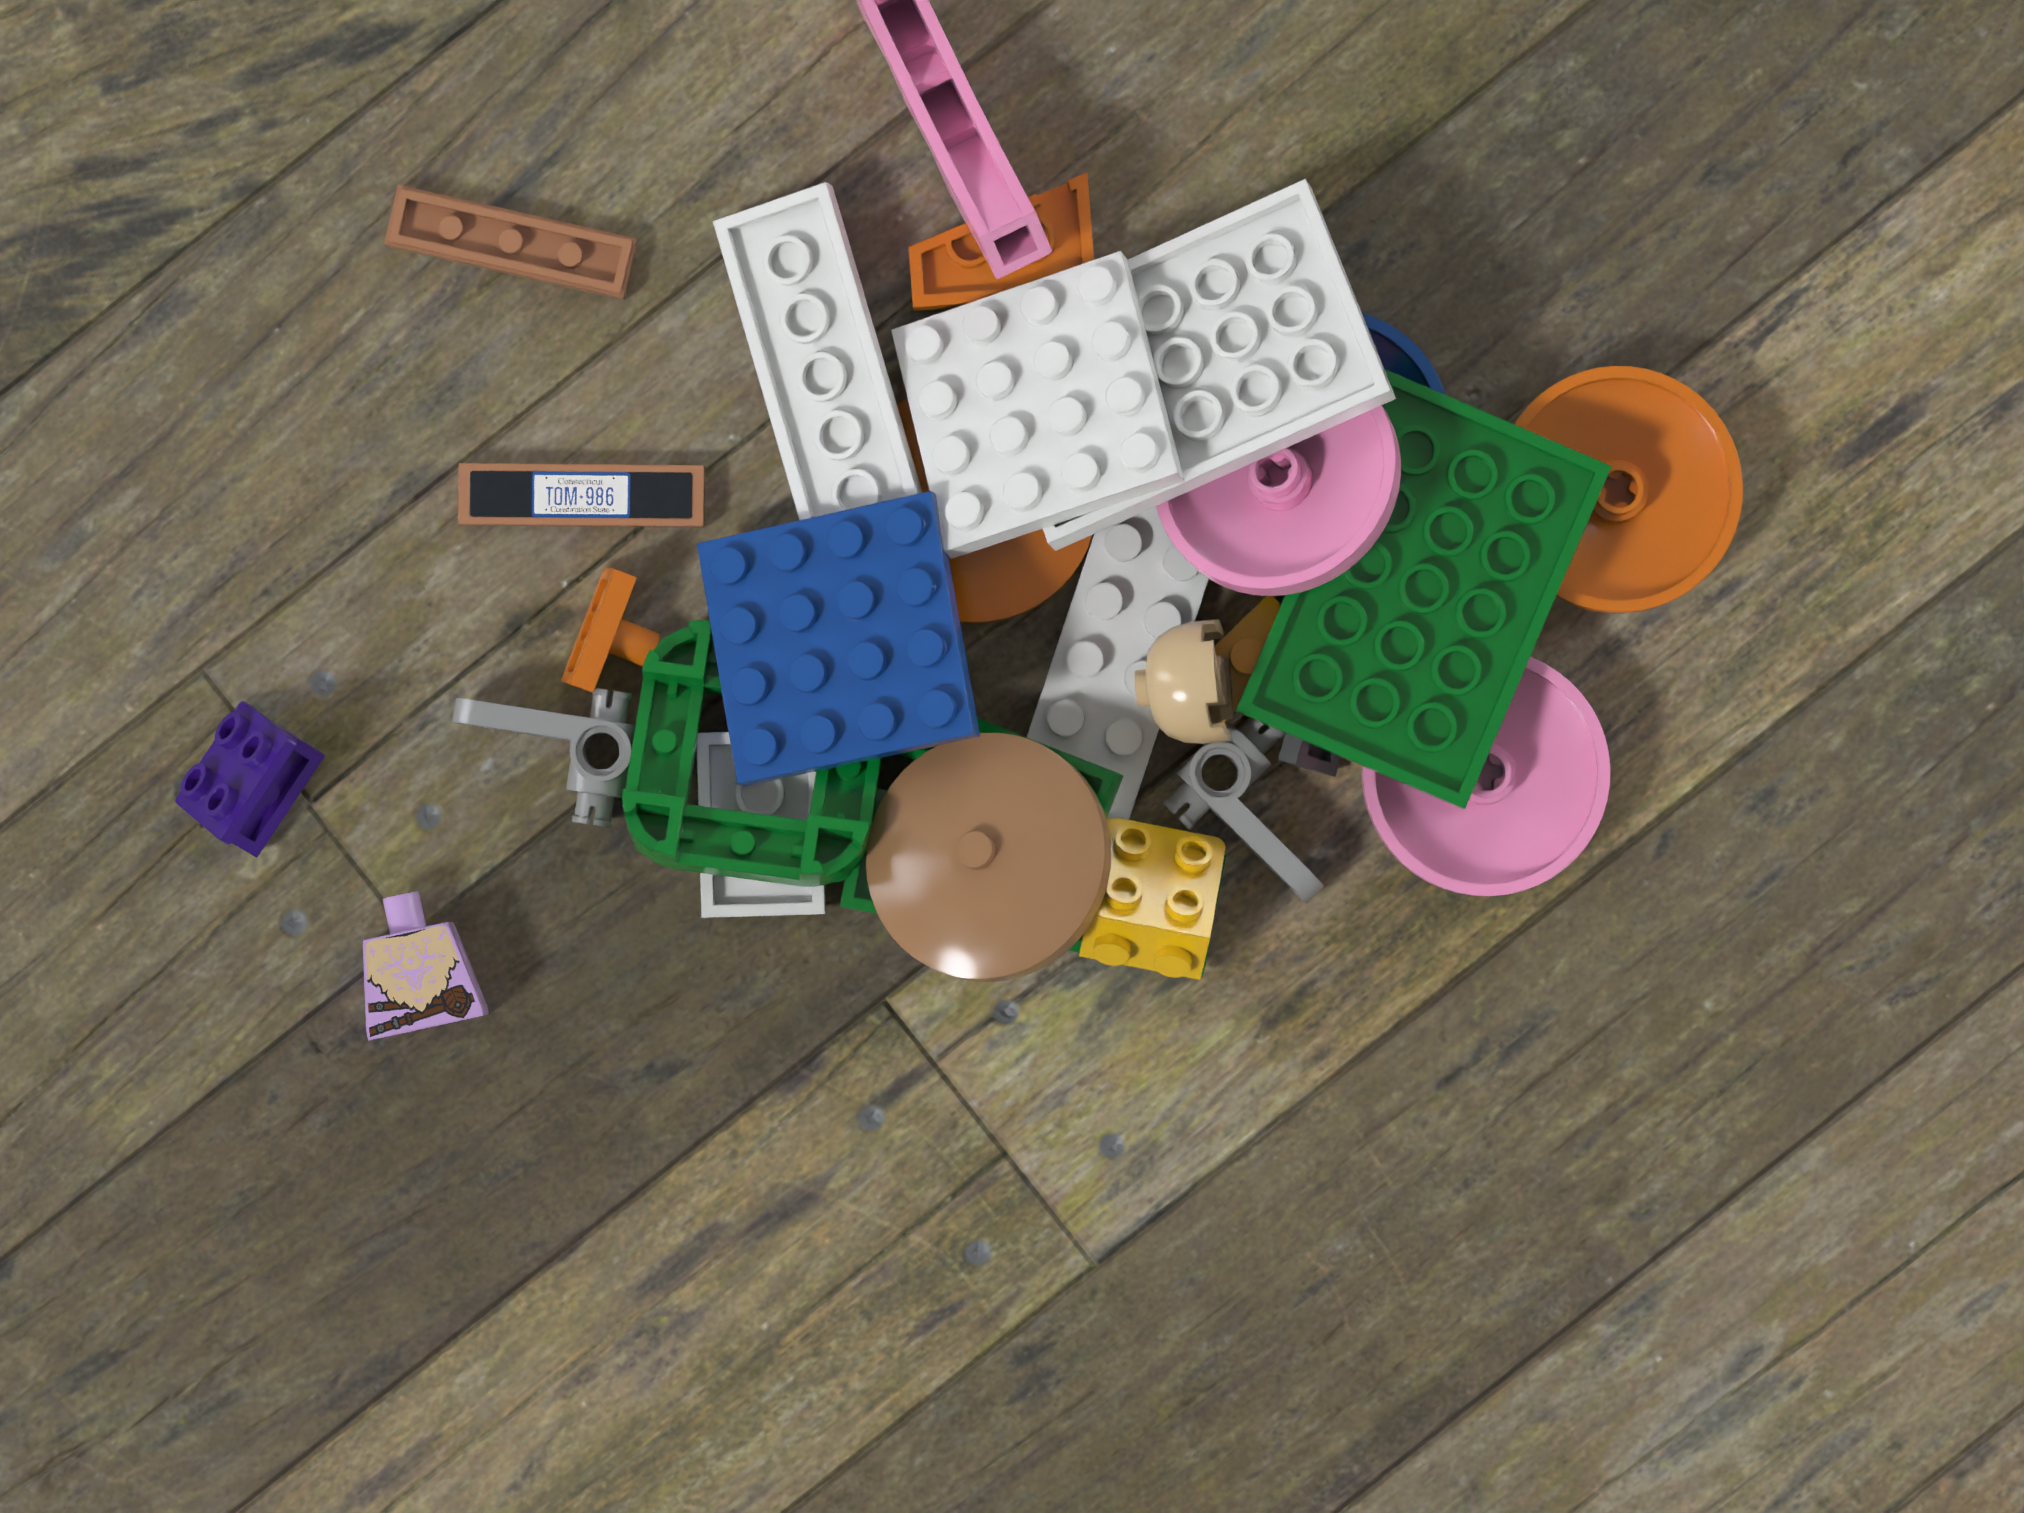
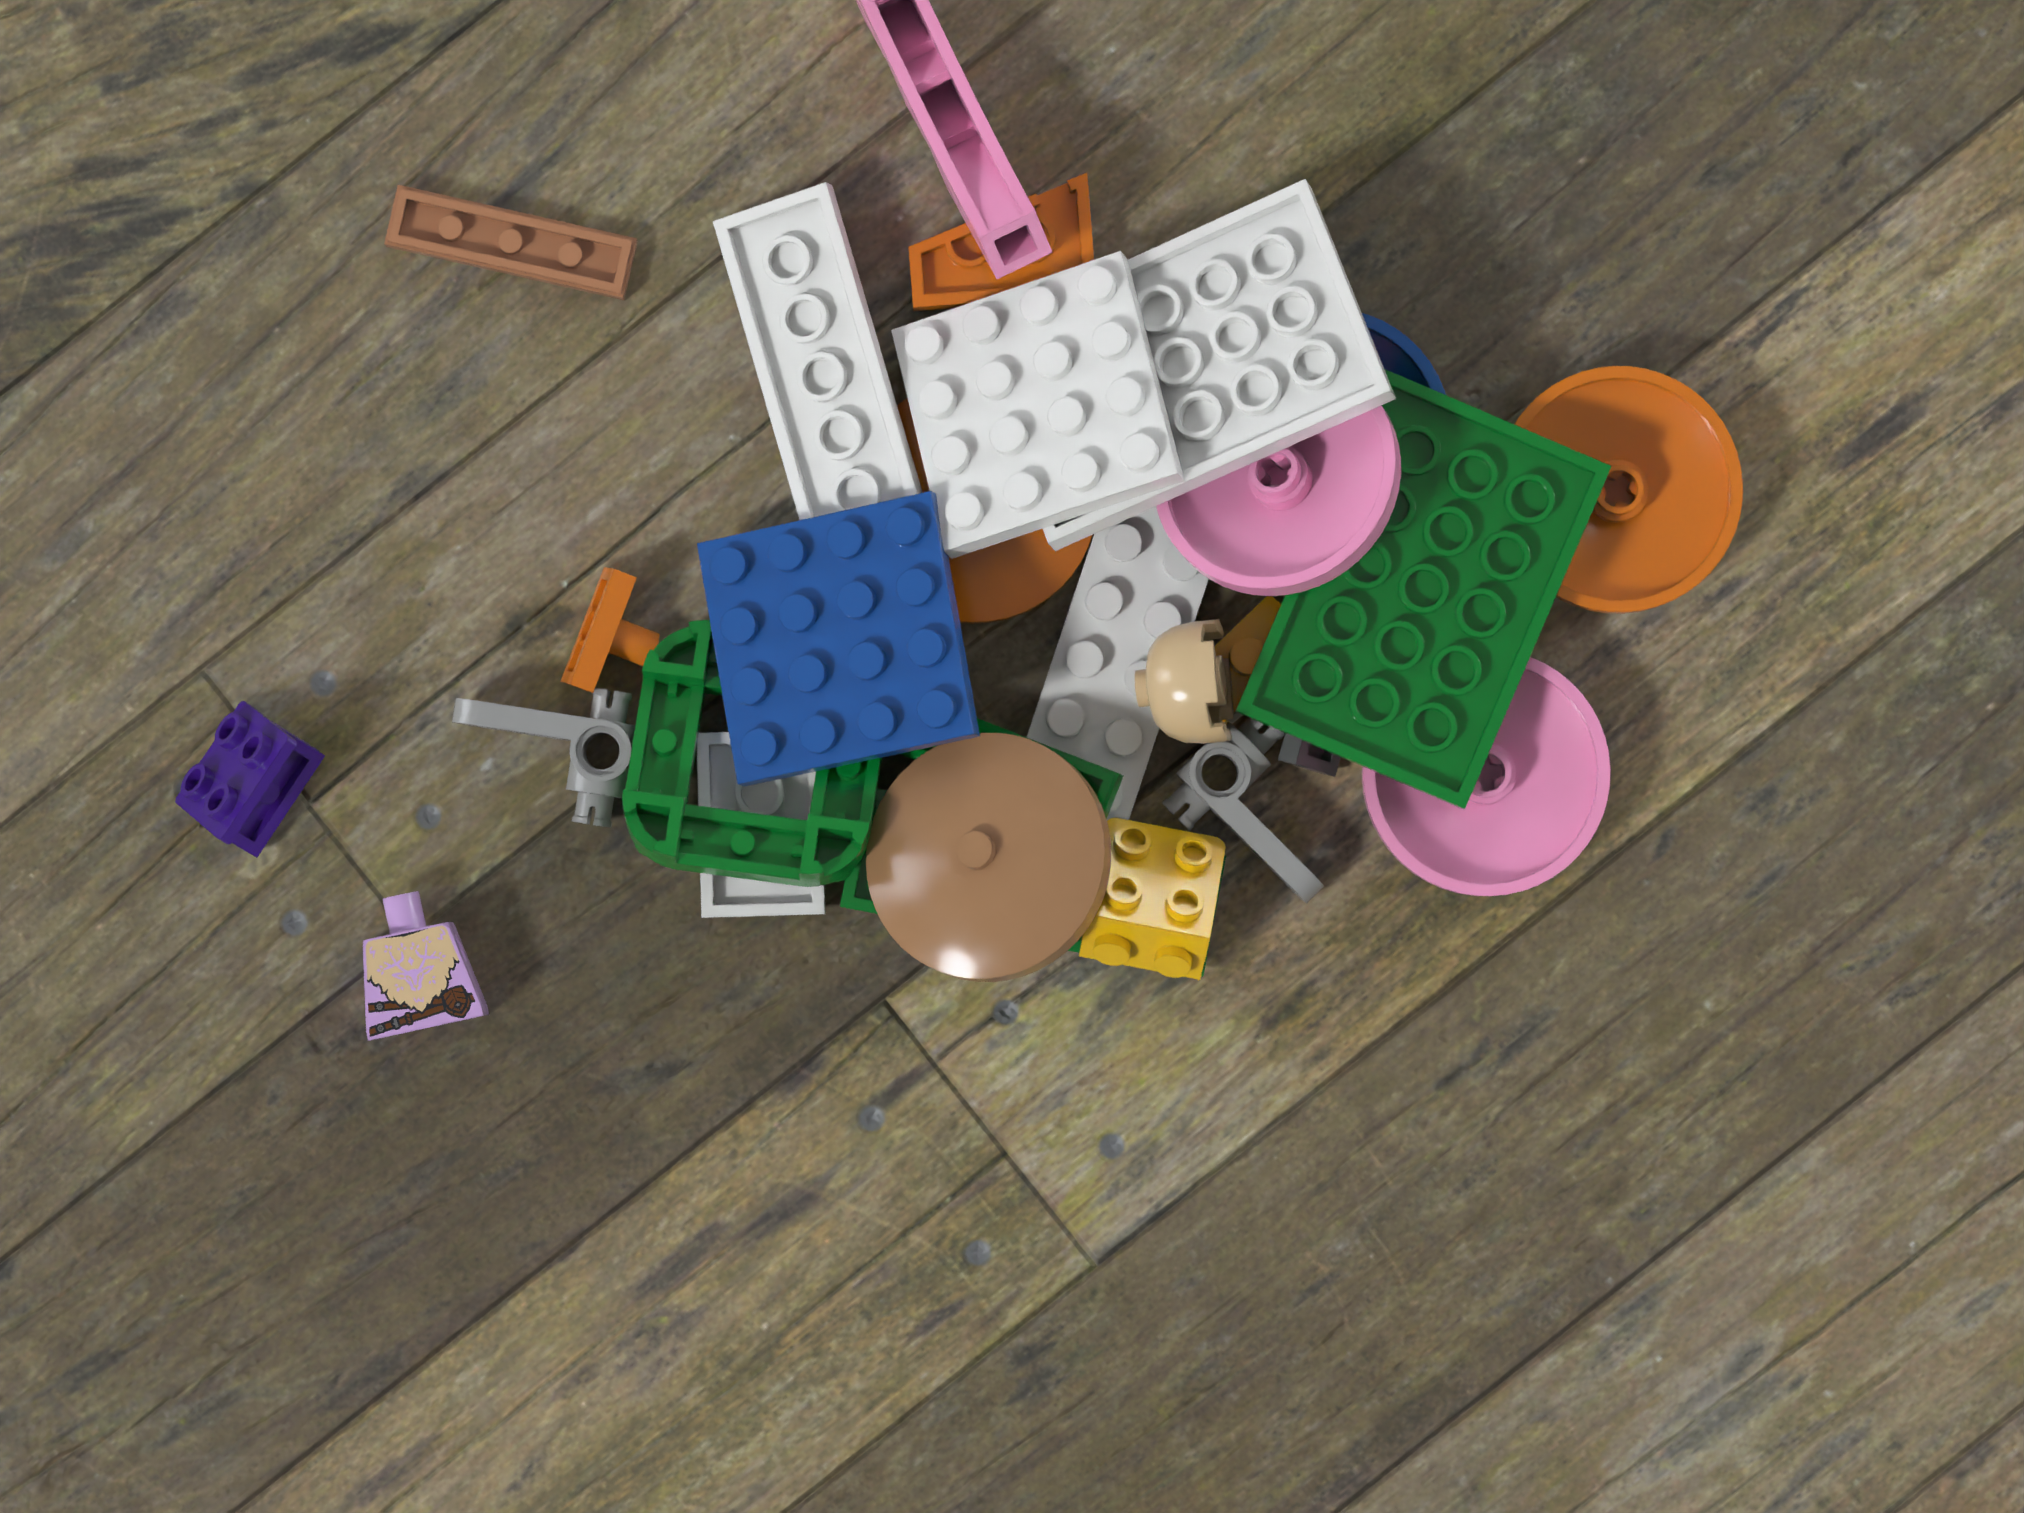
(581, 495): tile -> none

